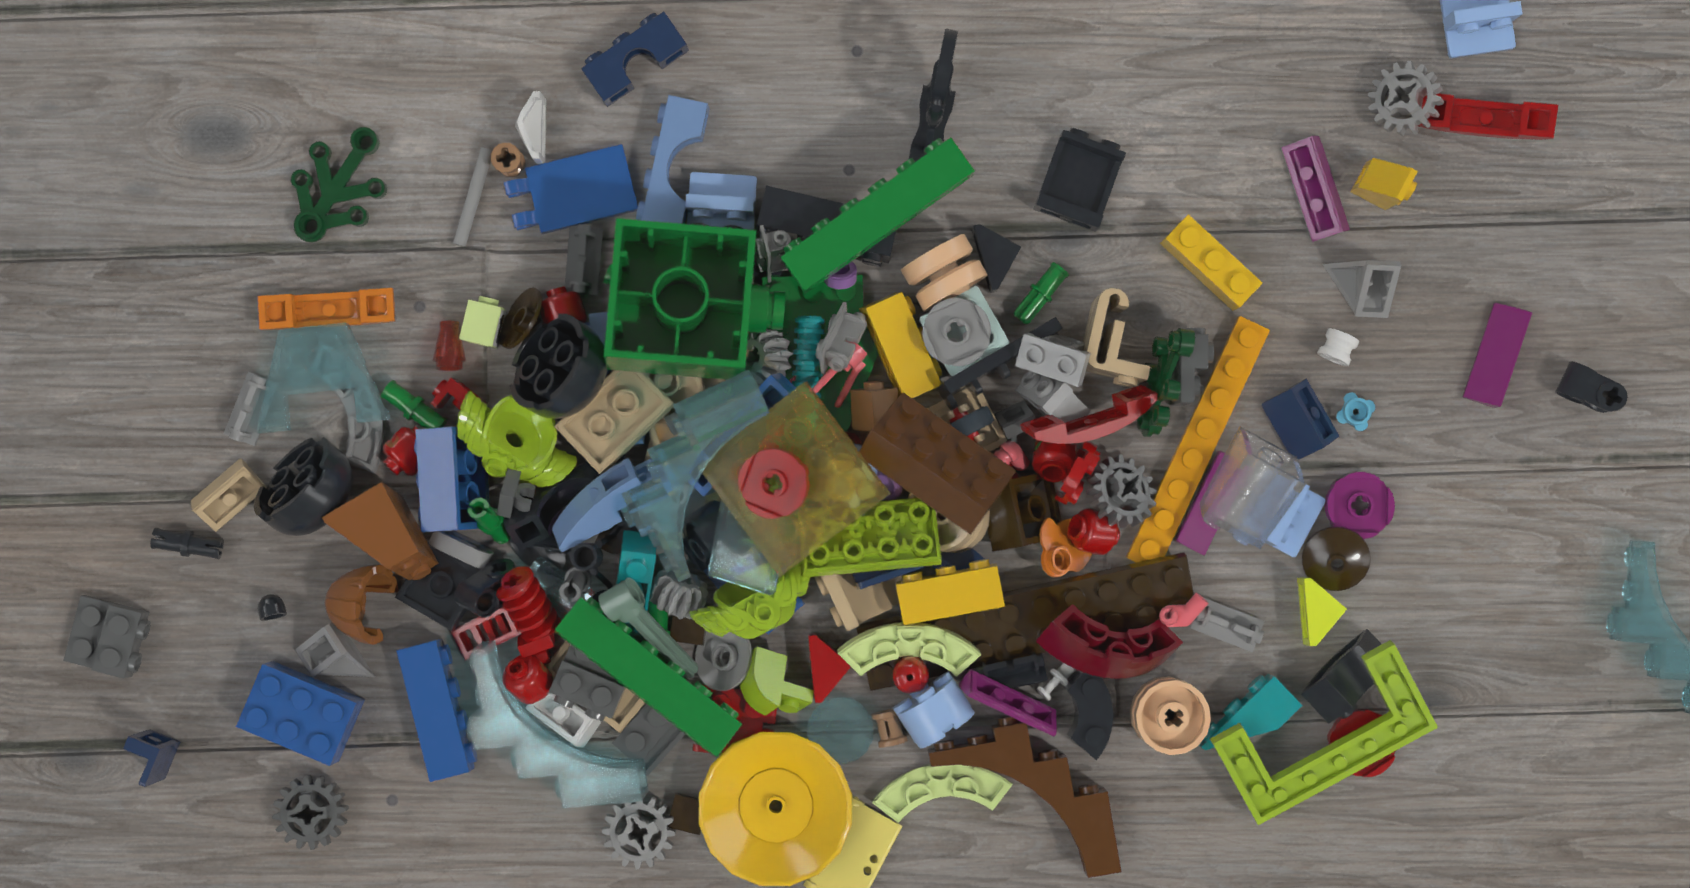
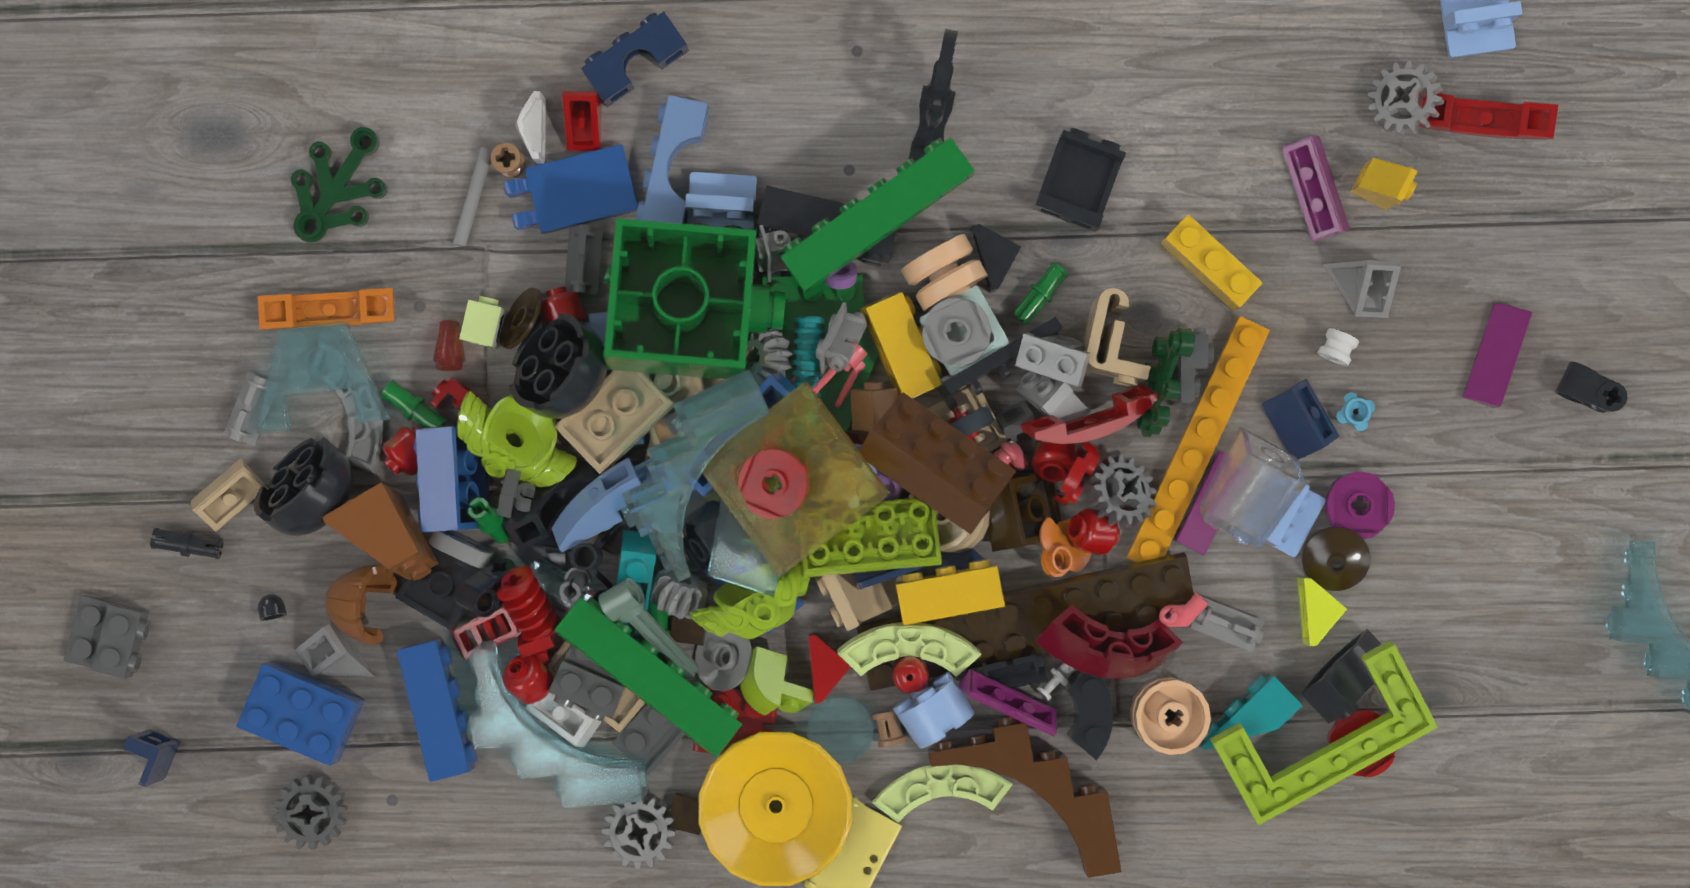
(582, 120): none -> red slope

